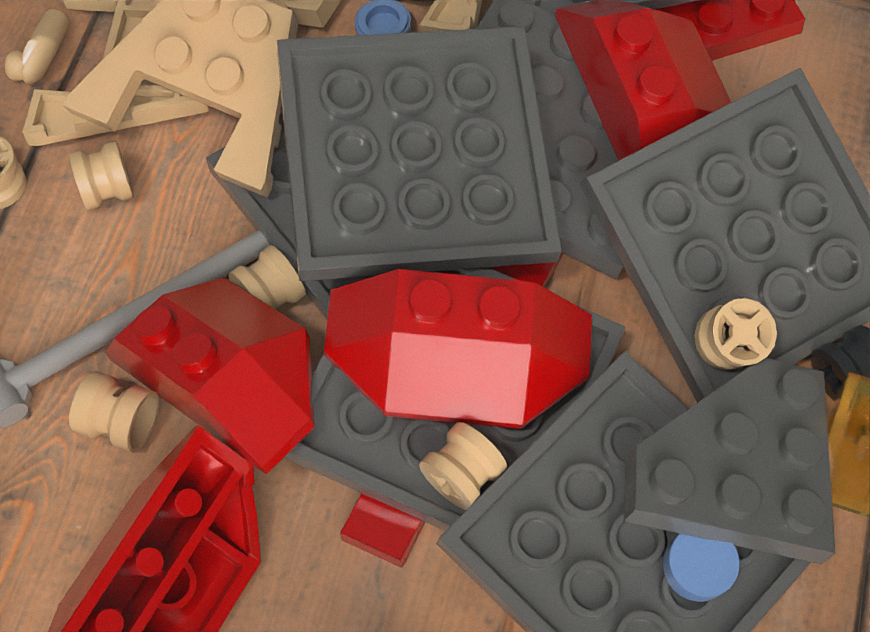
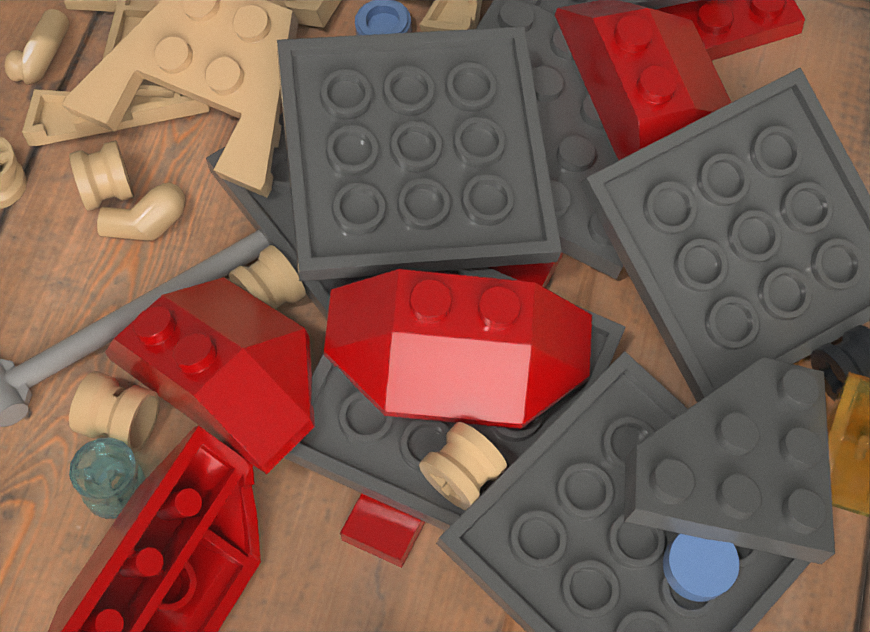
(96, 467): none -> clear light blue wheel
(147, 219): none -> tan arm
(749, 328): tan wheel -> none

